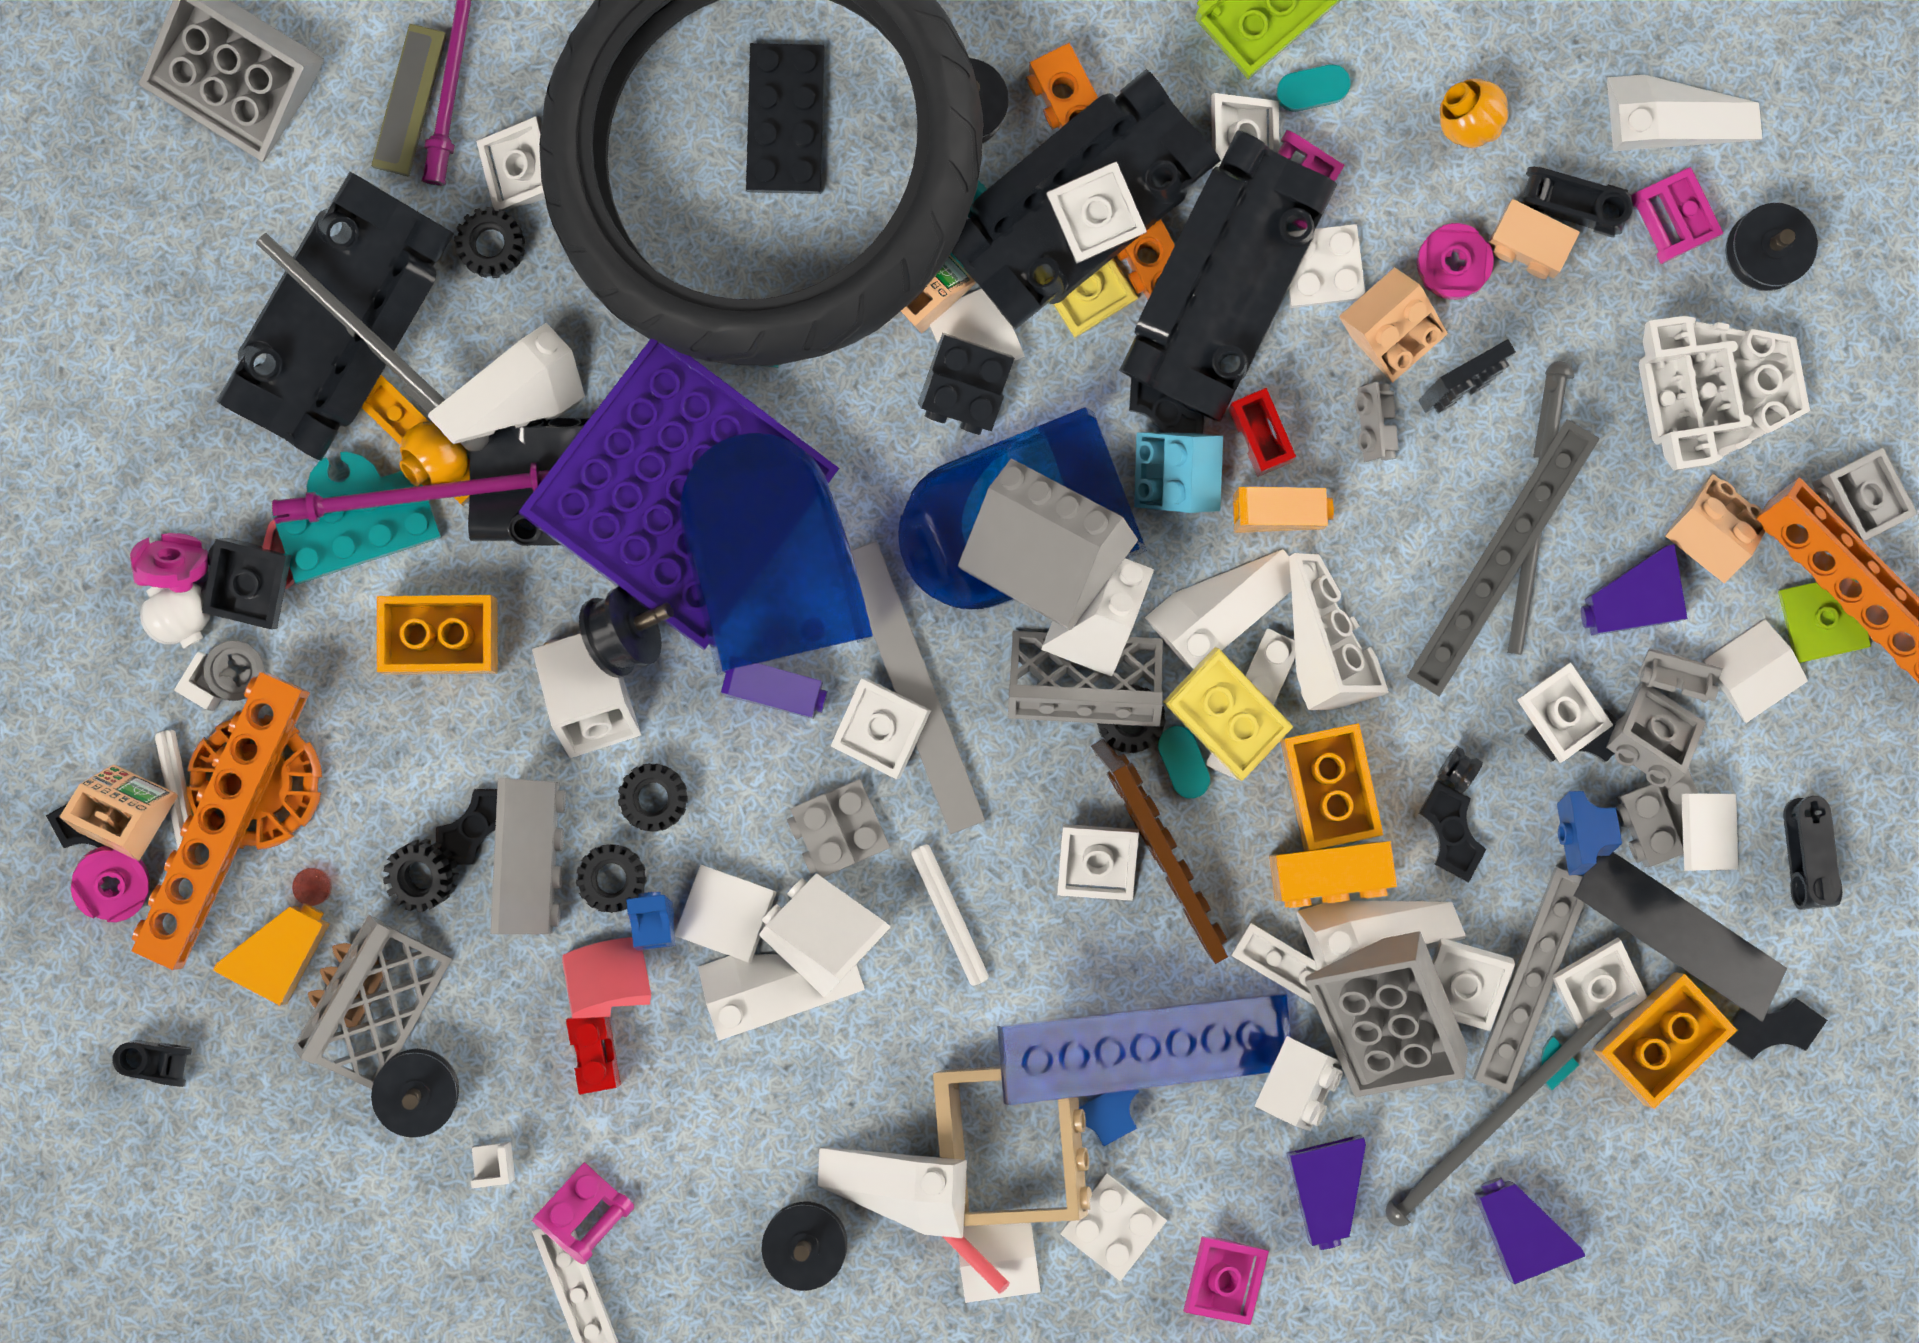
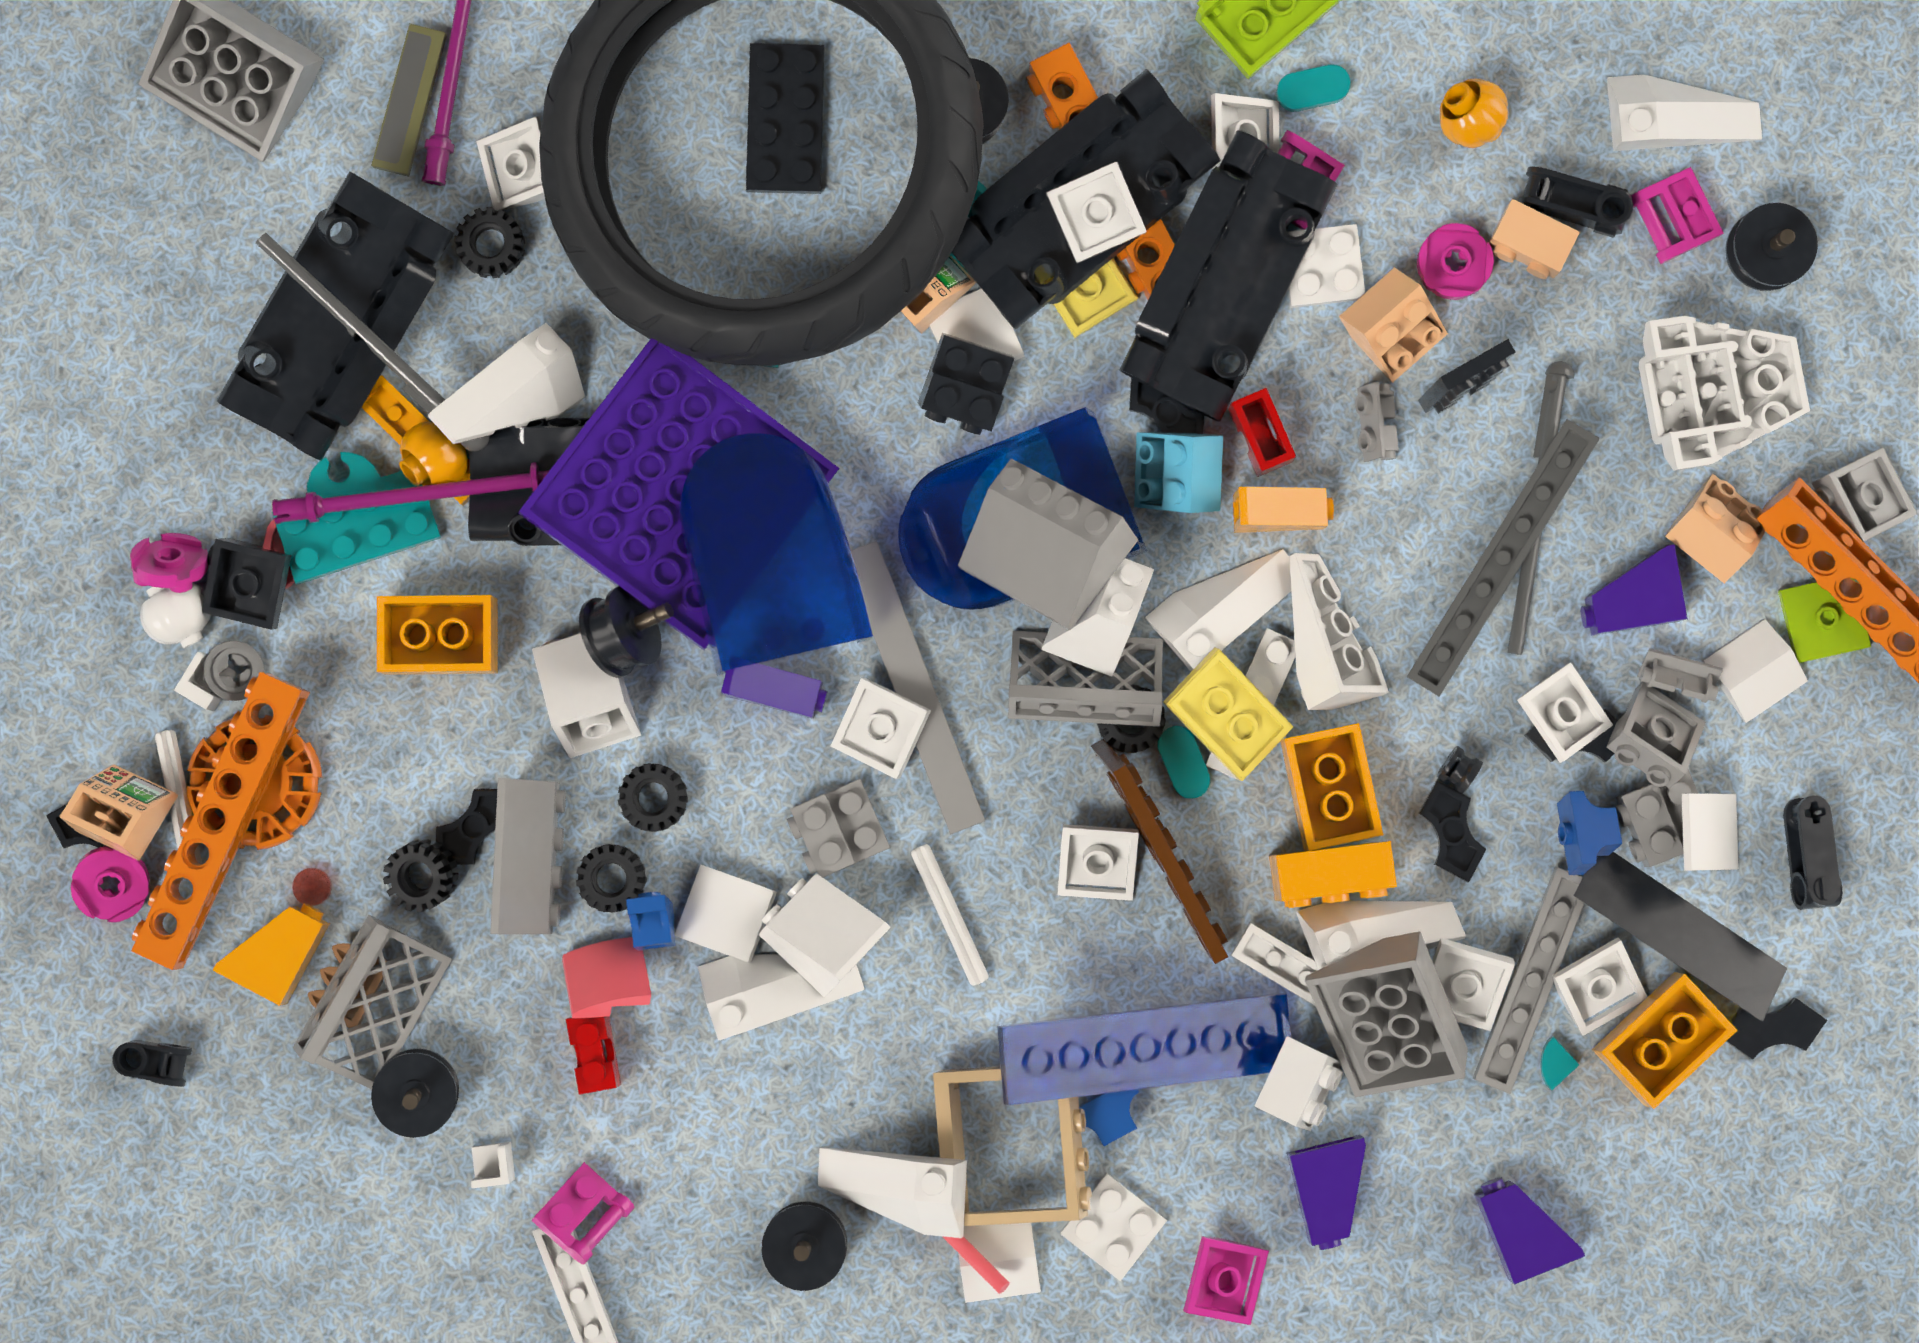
(1398, 1213): dark grey bar -> none

